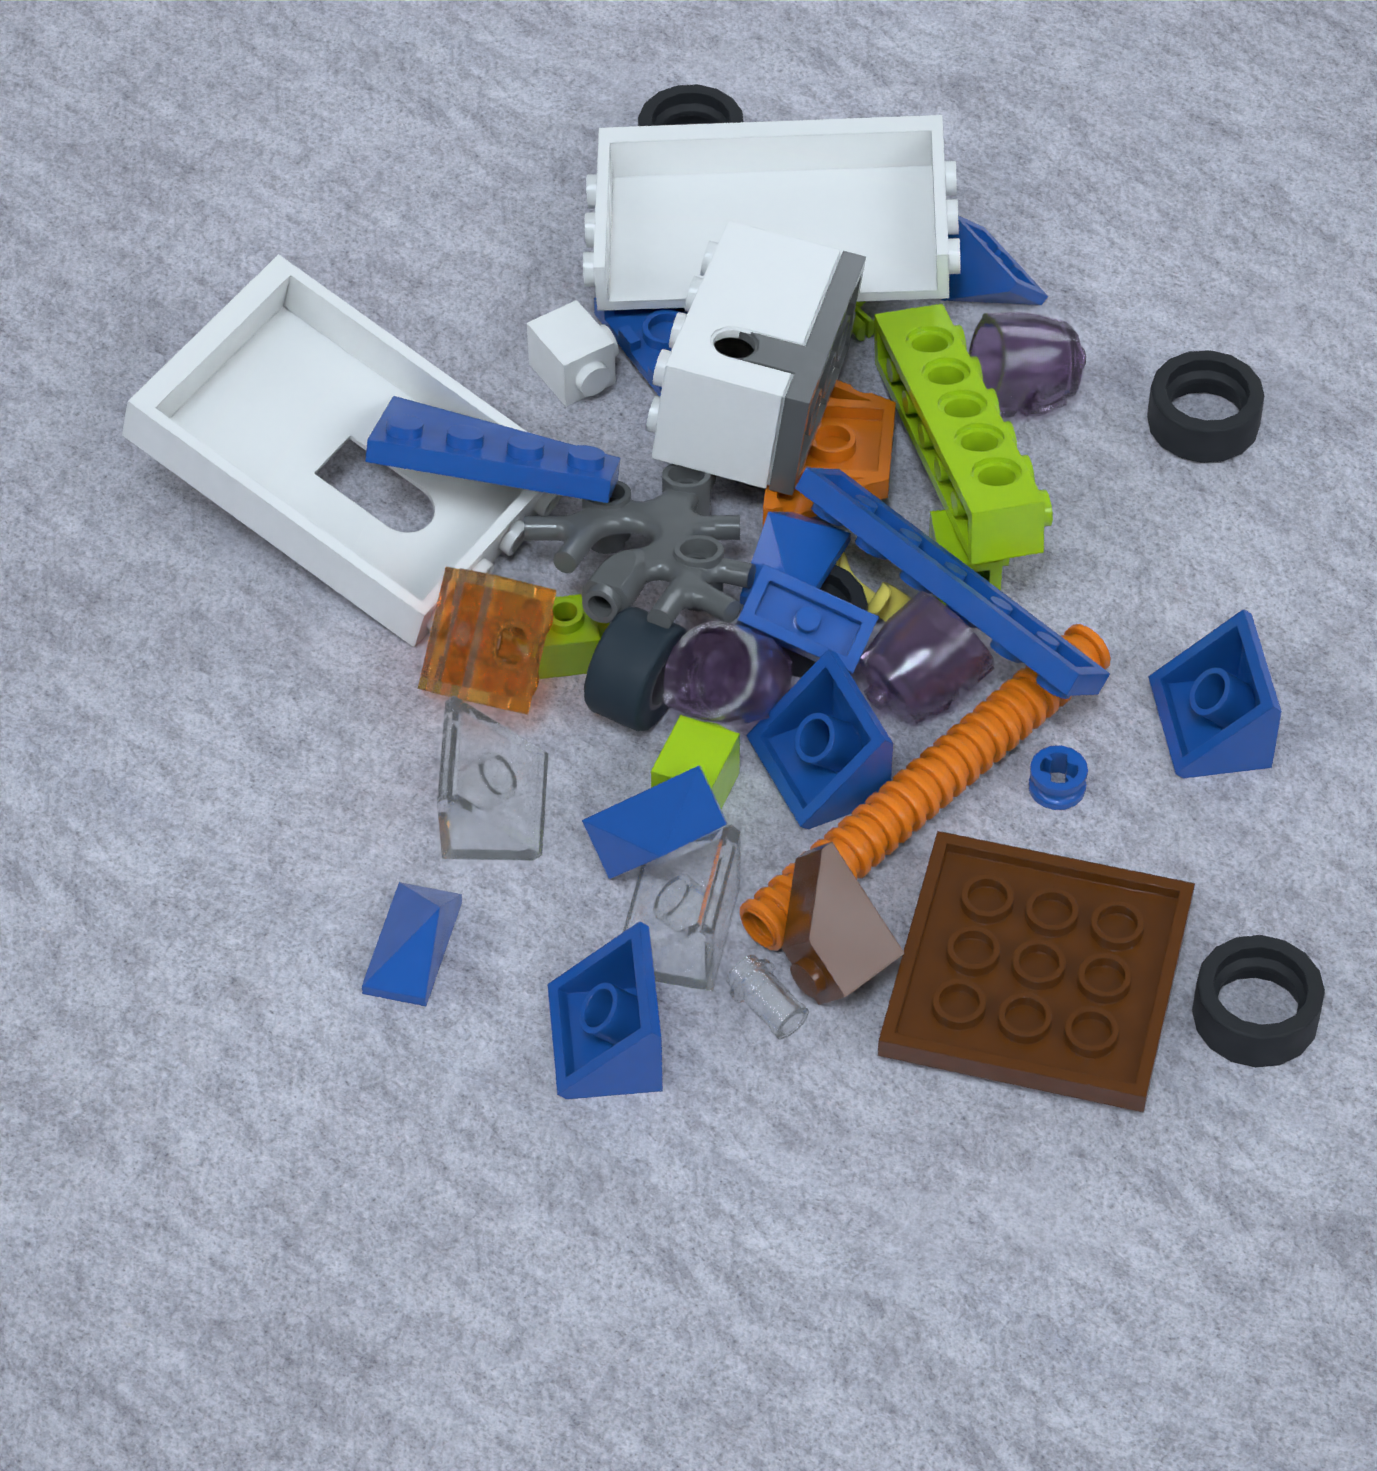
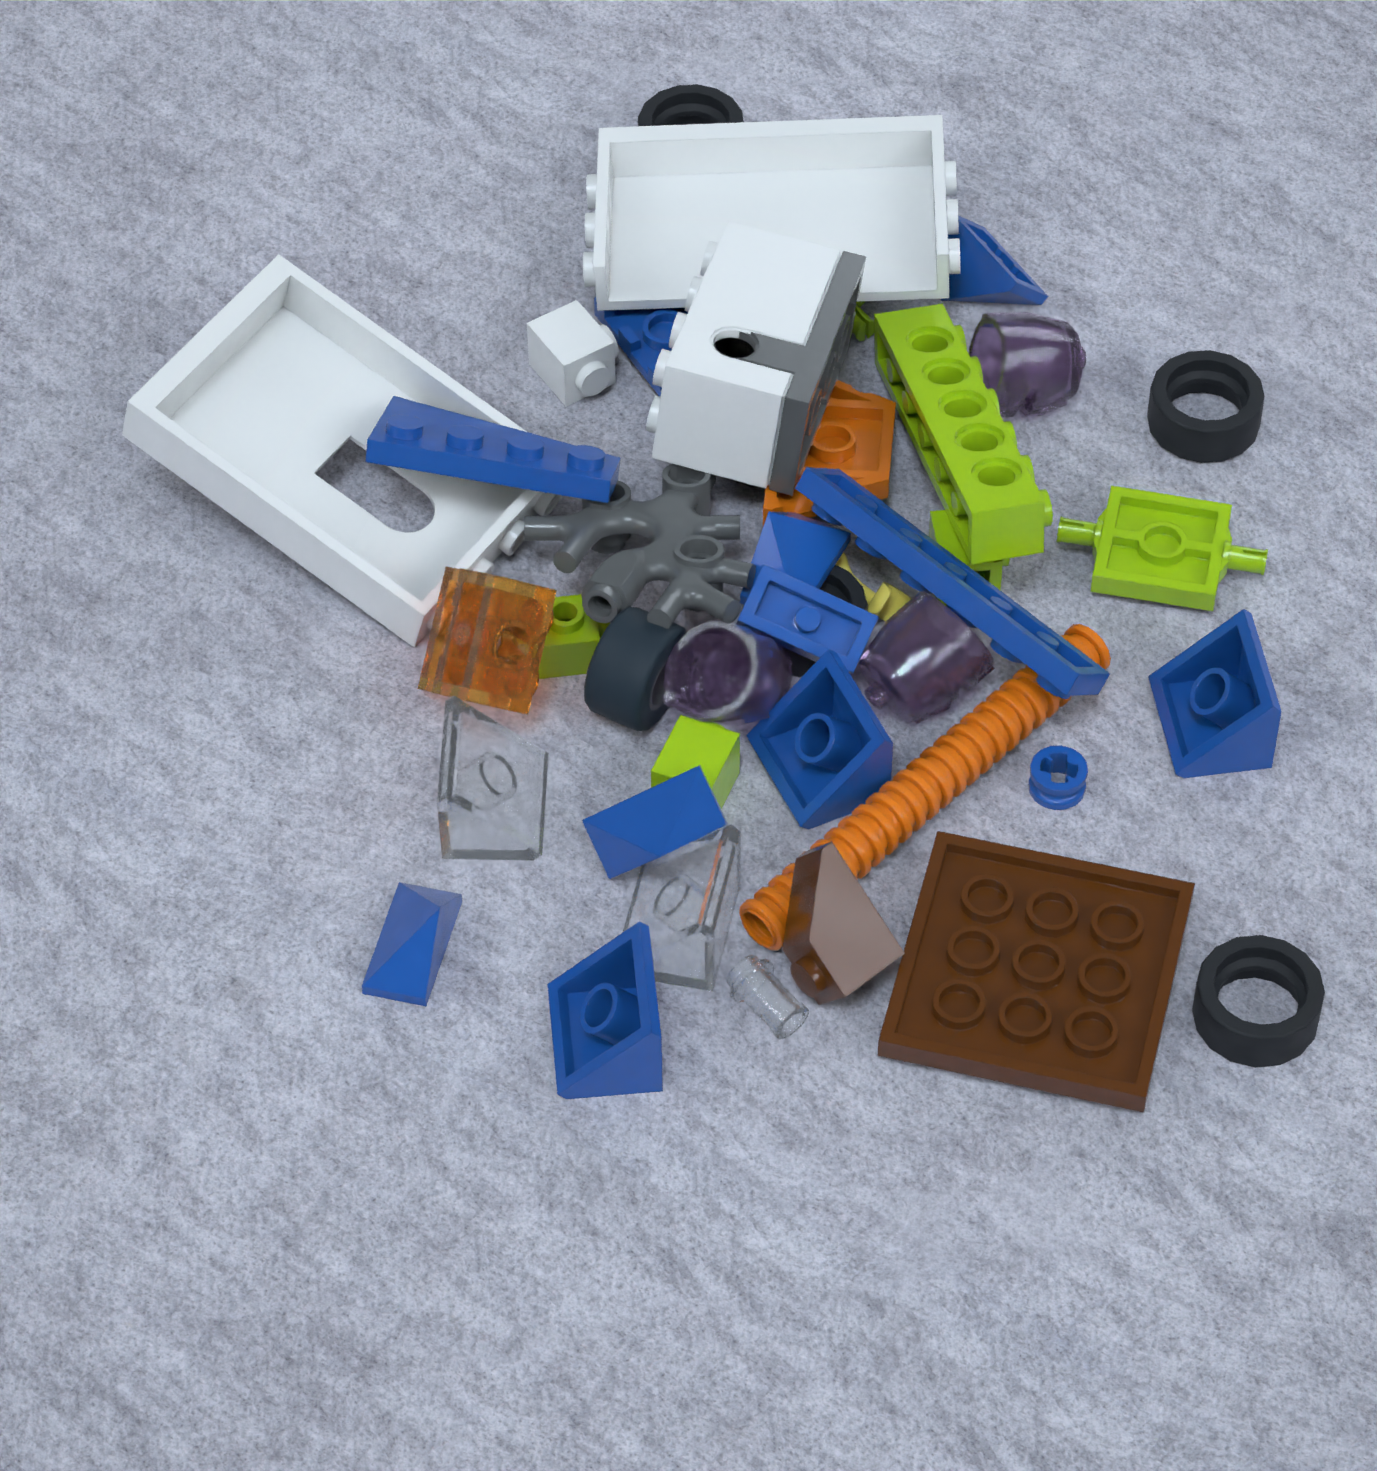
(1161, 547): none -> lime plate

